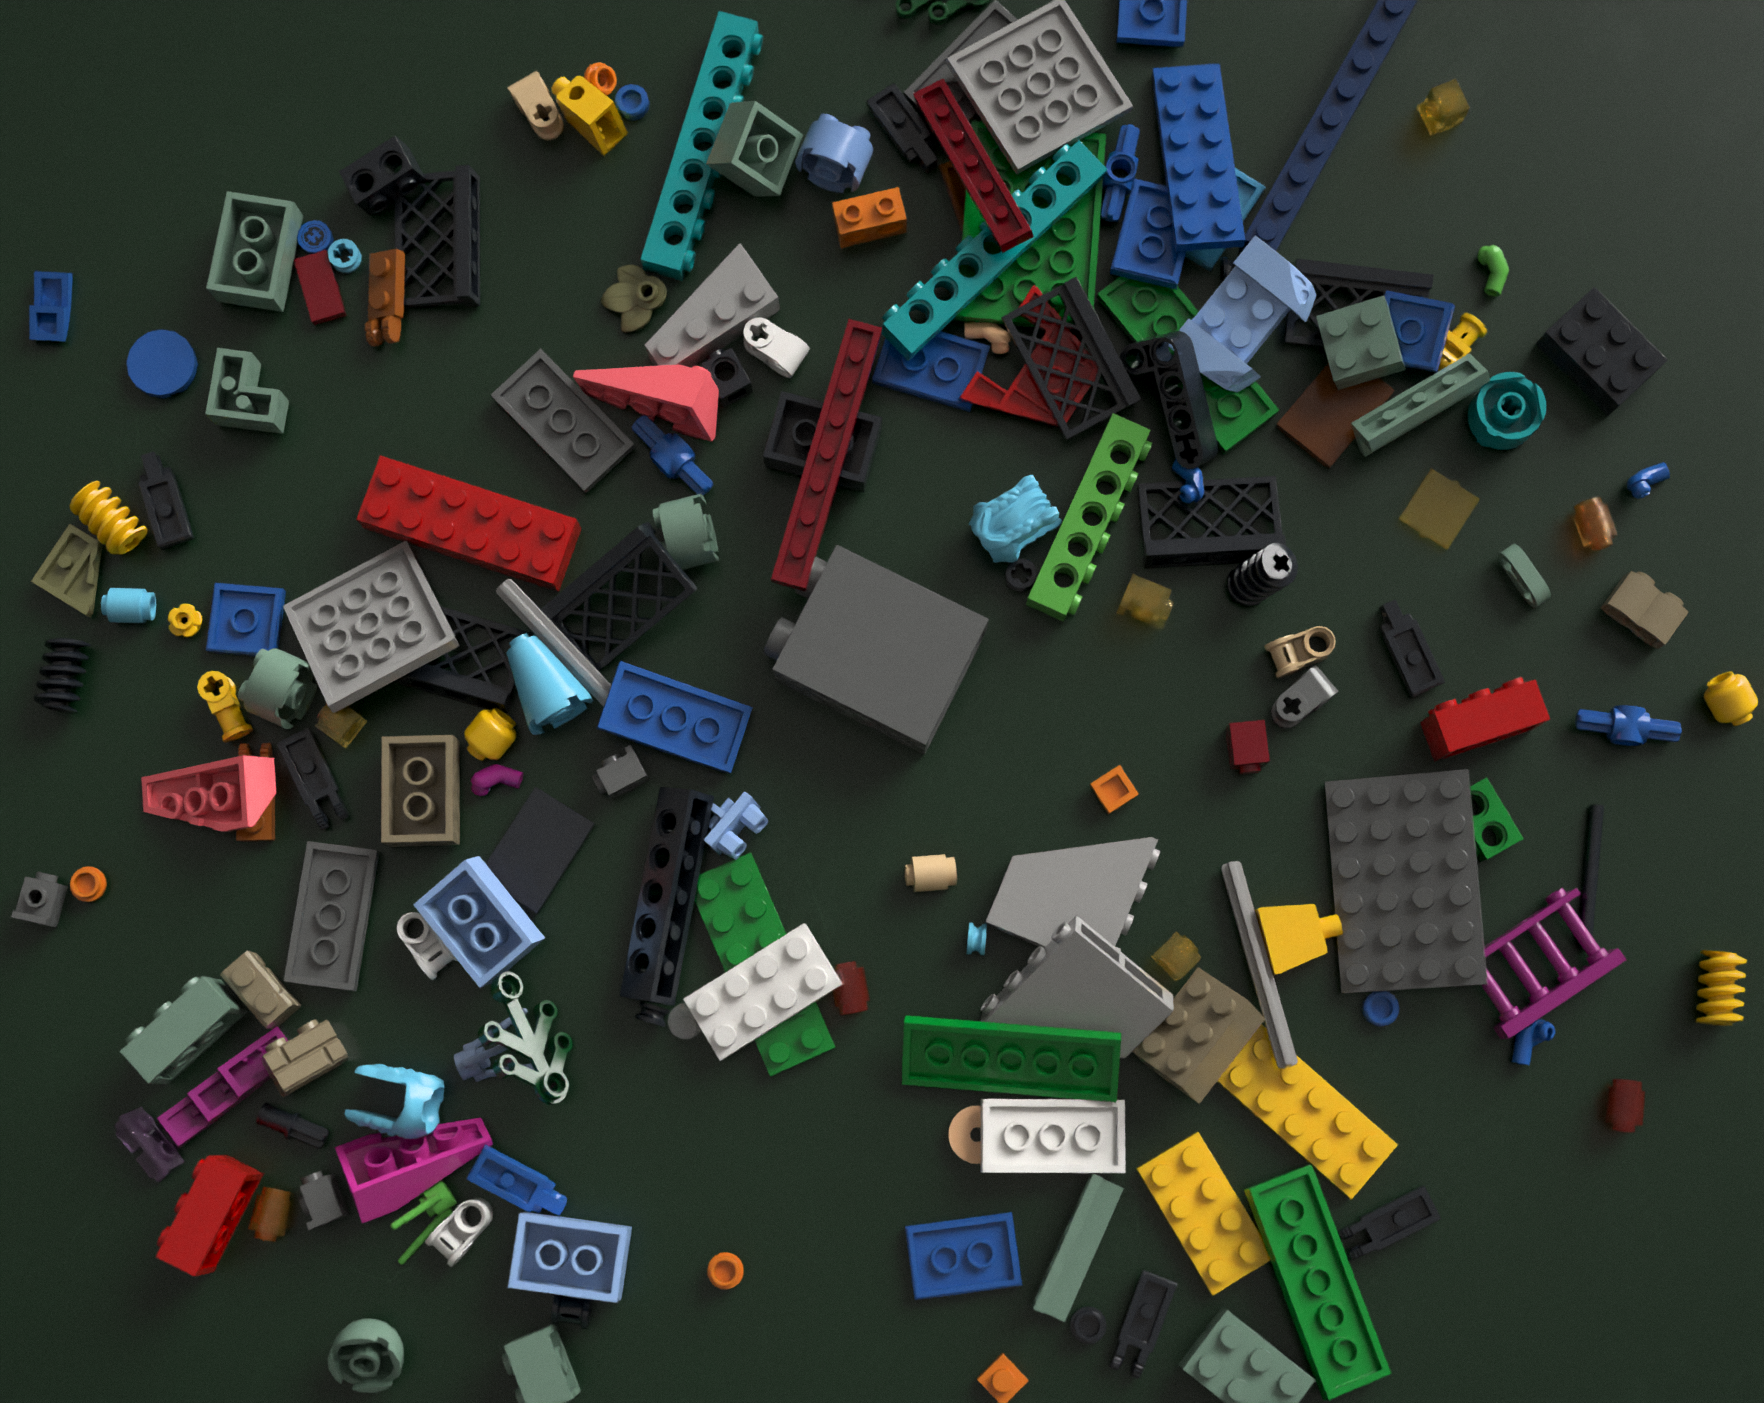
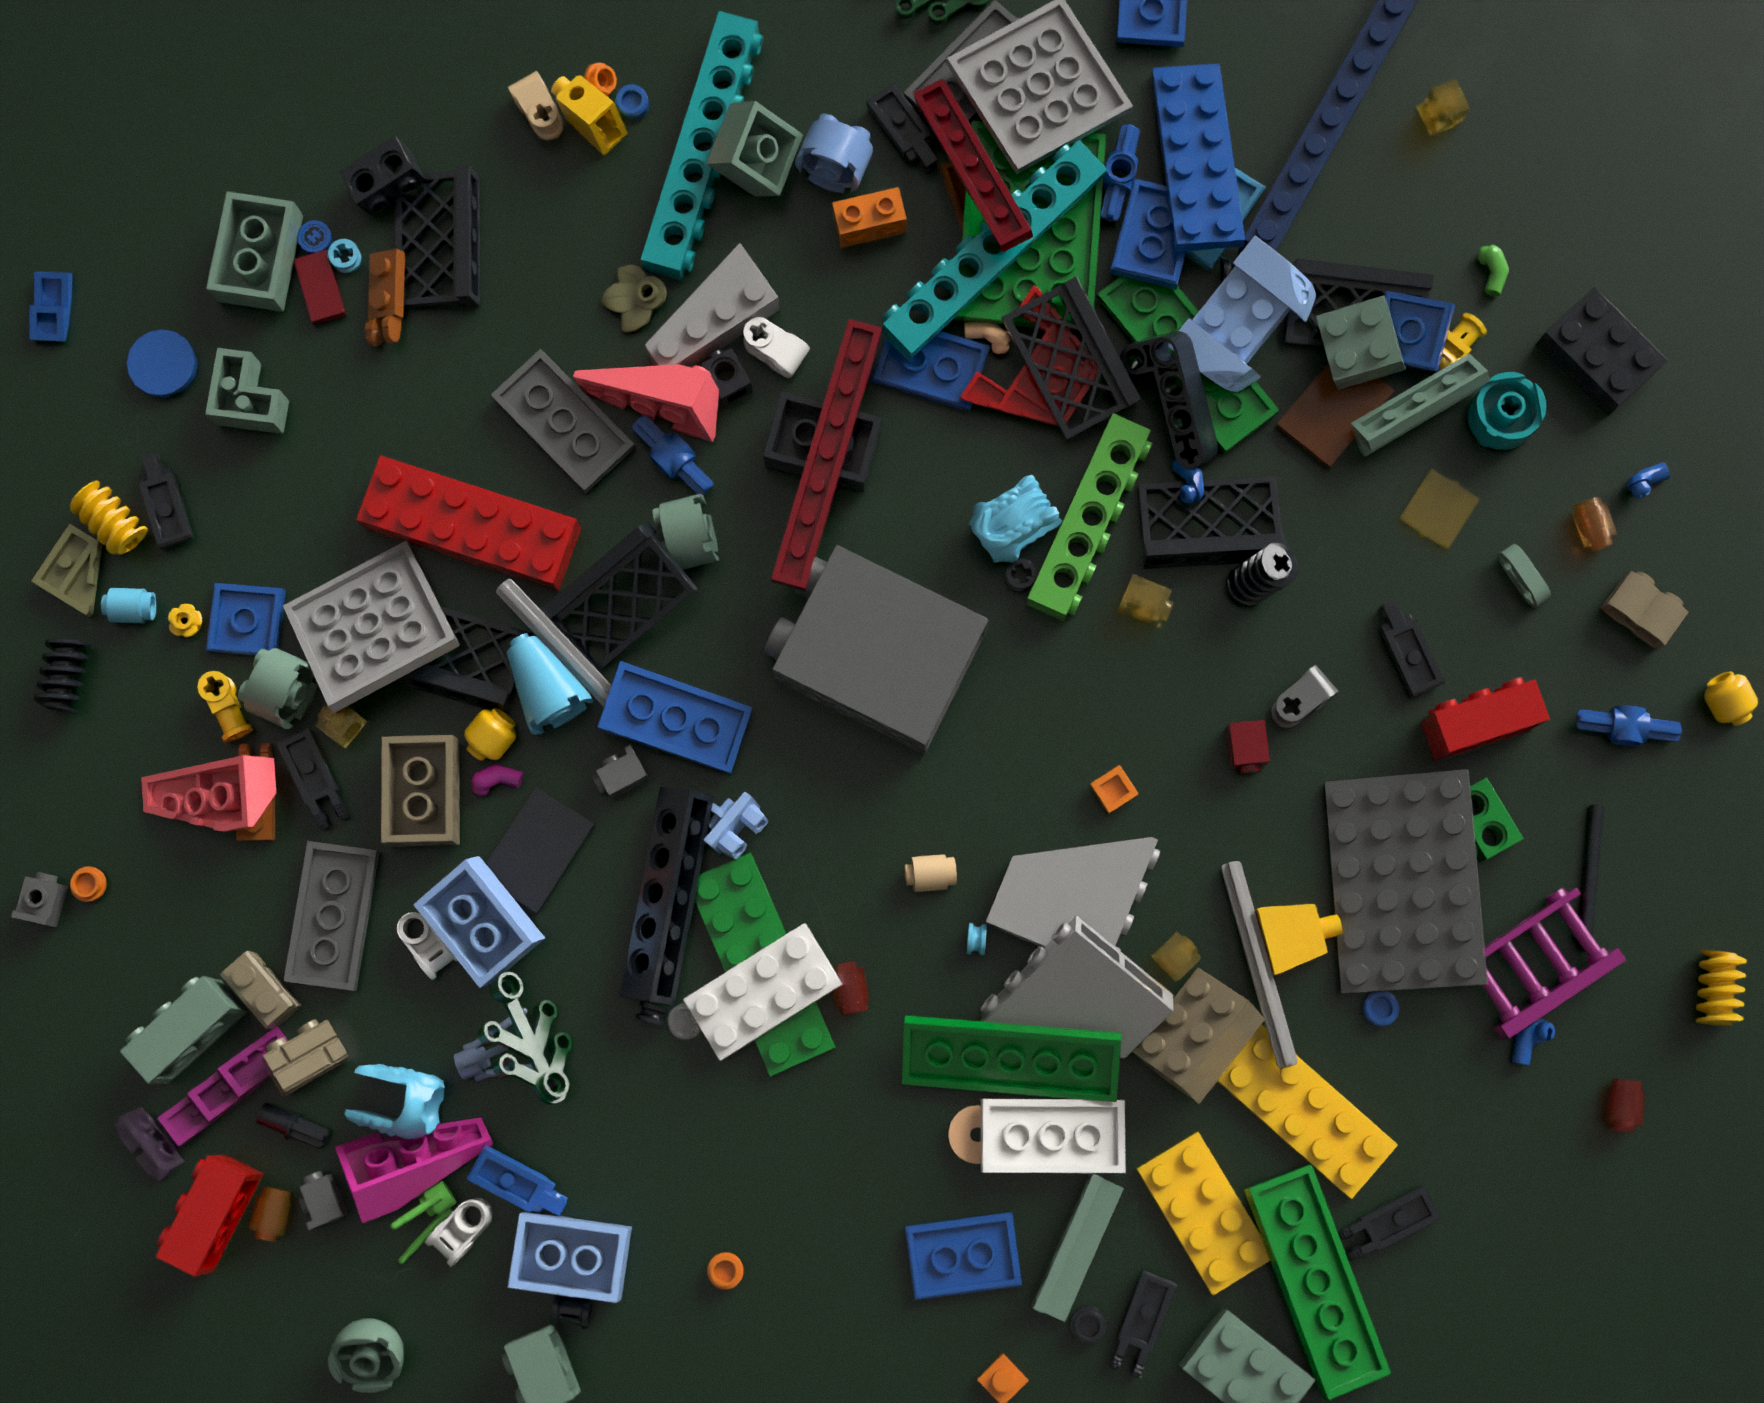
(1294, 653): tan piece -> none

